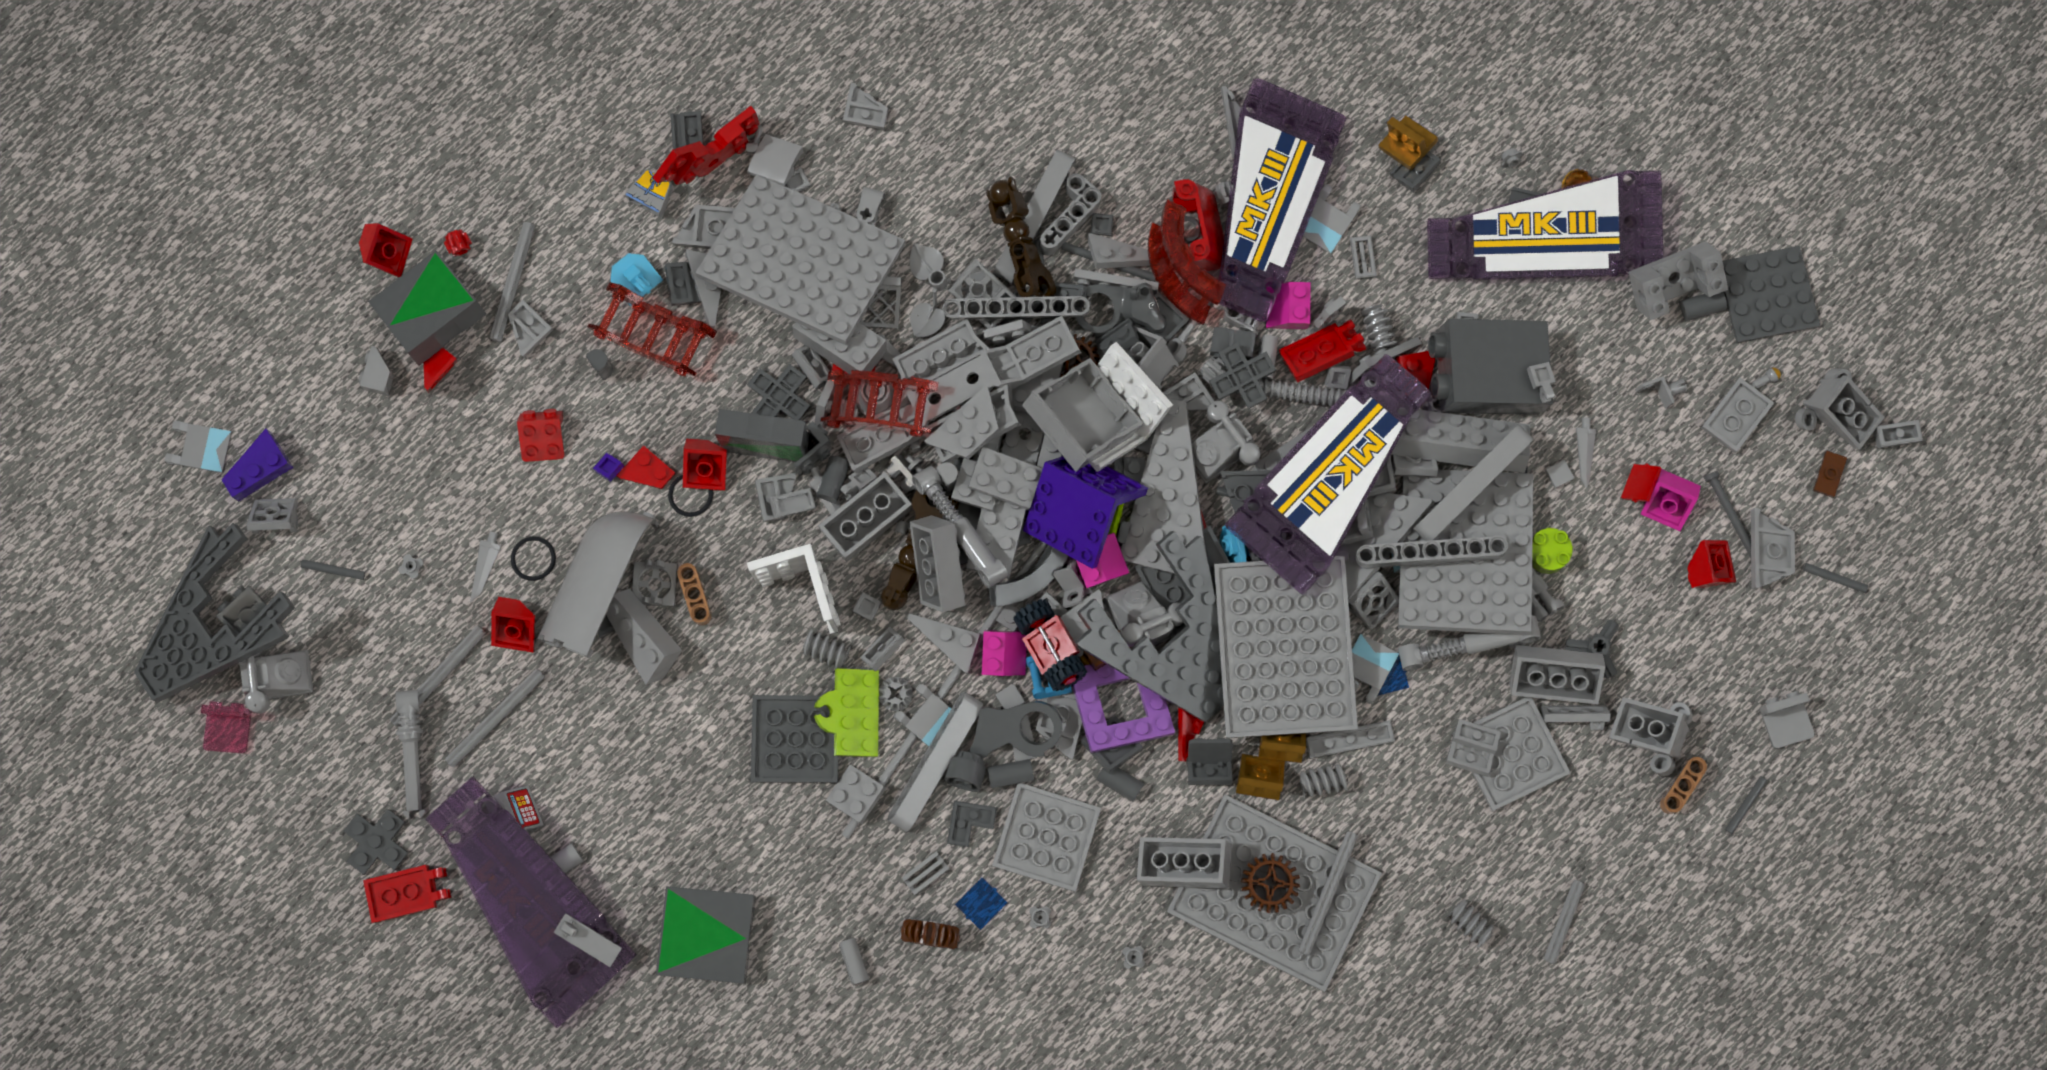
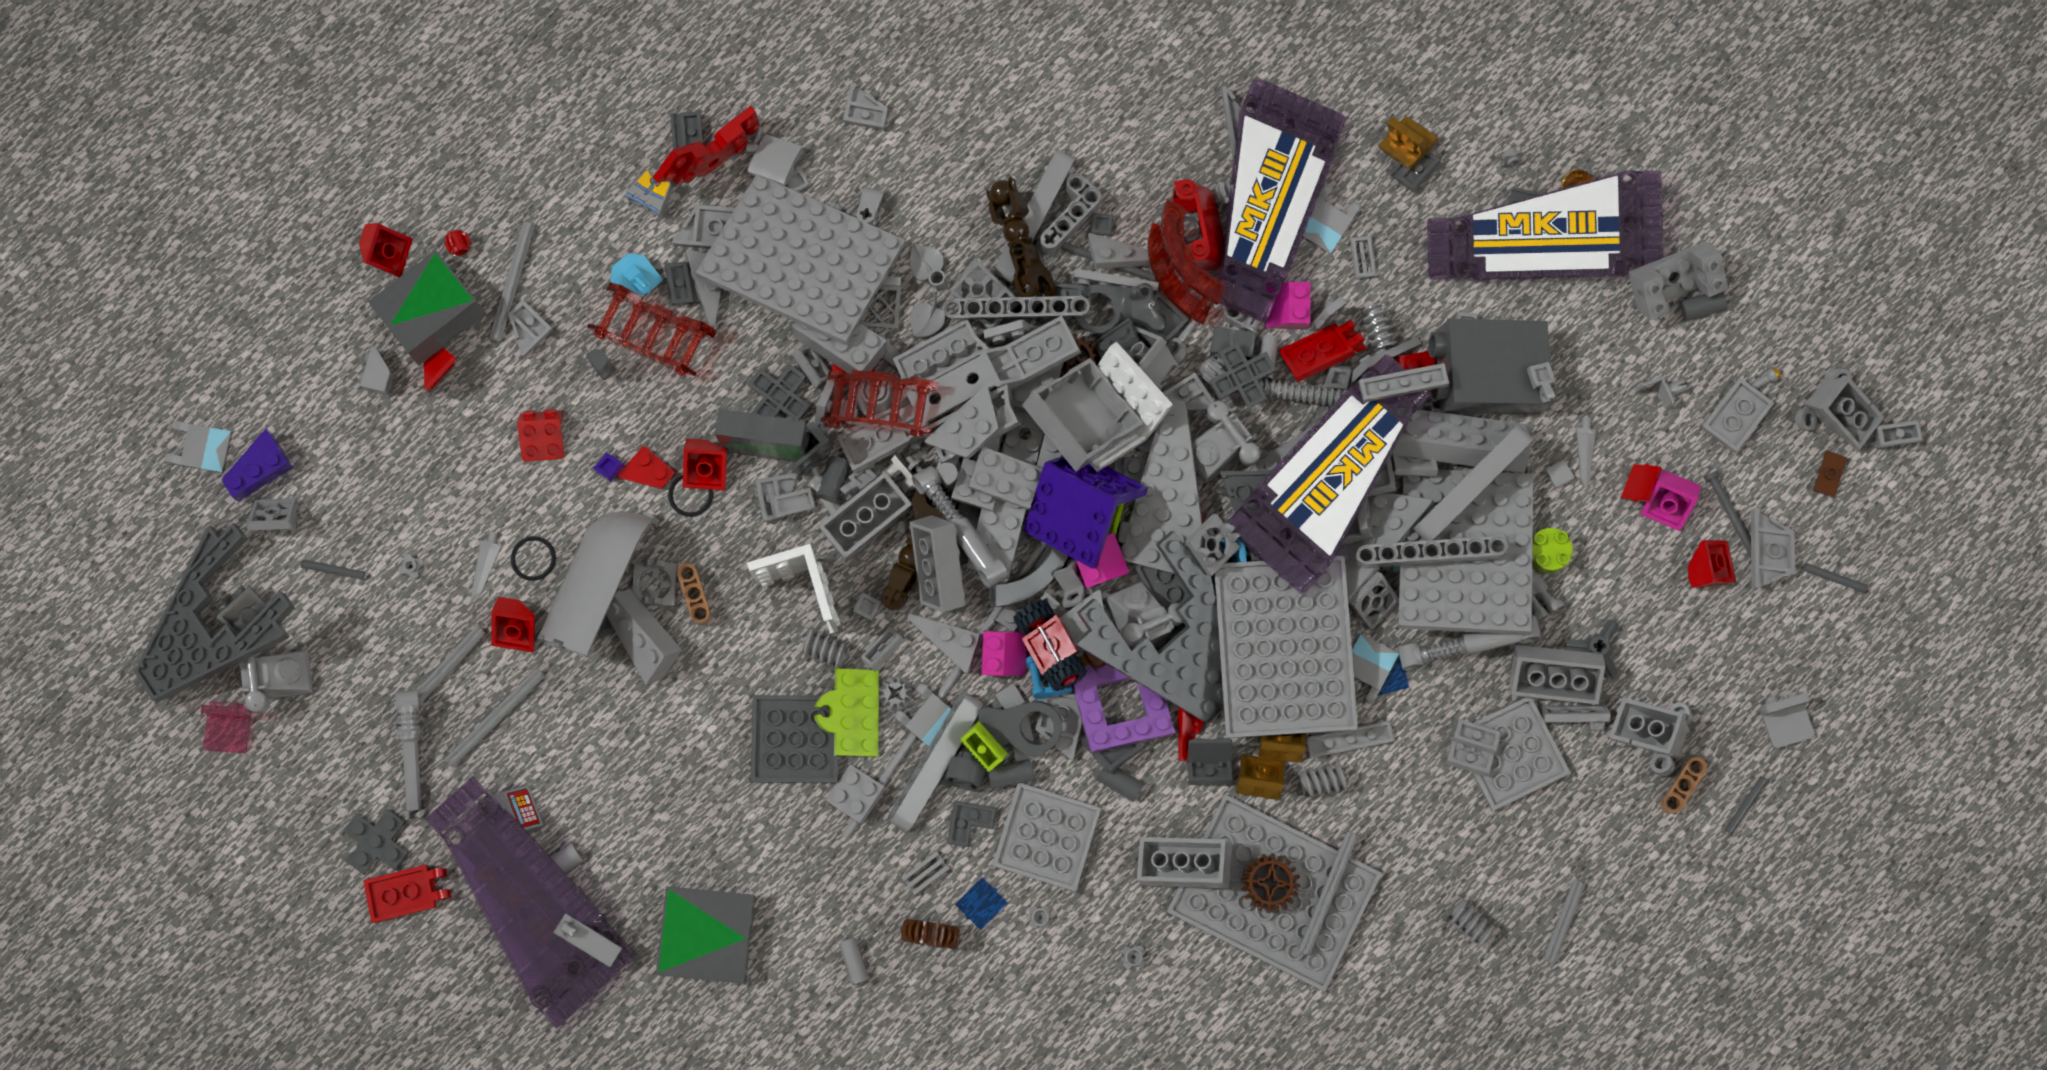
(983, 746): none -> lime brick
(1210, 564): none -> light grey piece
(1403, 382): none -> light grey plate
(1769, 294): dark grey plate -> none

